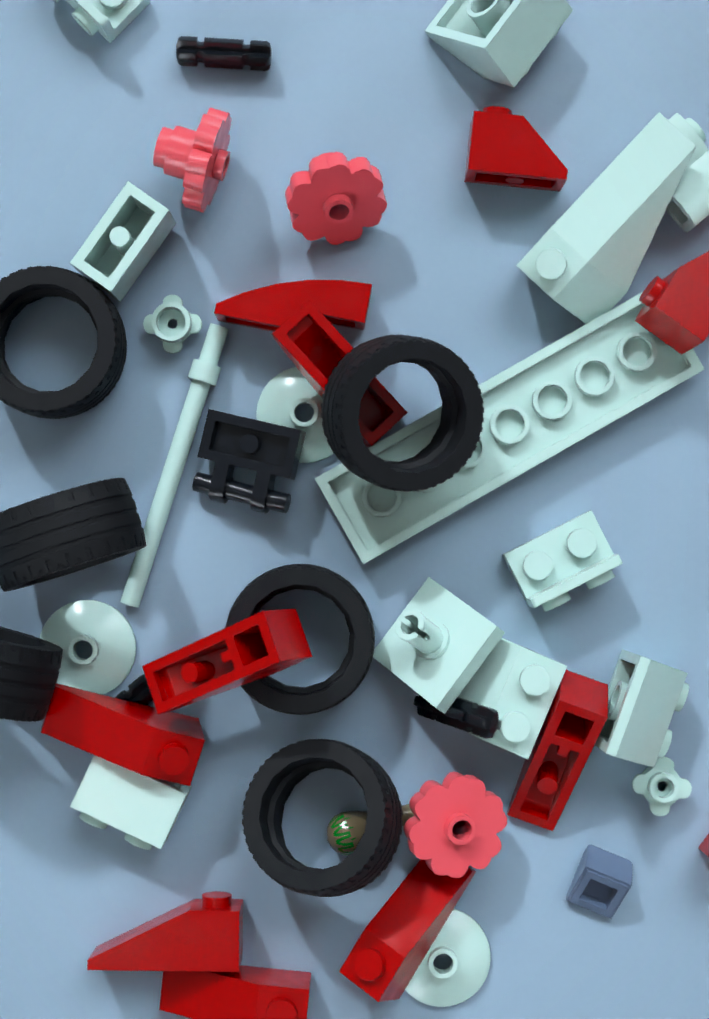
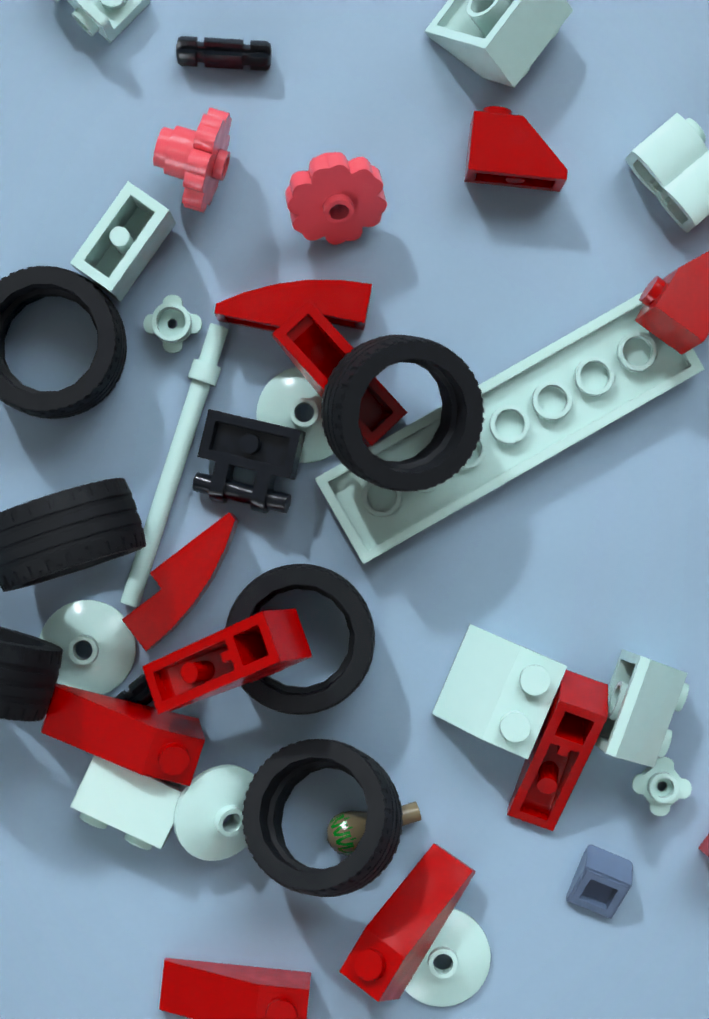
(182, 583): none -> red slope
(191, 938): red slope -> none
(206, 805): none -> light aqua dish
(437, 644): light aqua tile -> none
(455, 824): coral plant -> none
(462, 715): black axle -> none
(561, 561): light aqua bracket -> none
(604, 234): light aqua wedge -> none

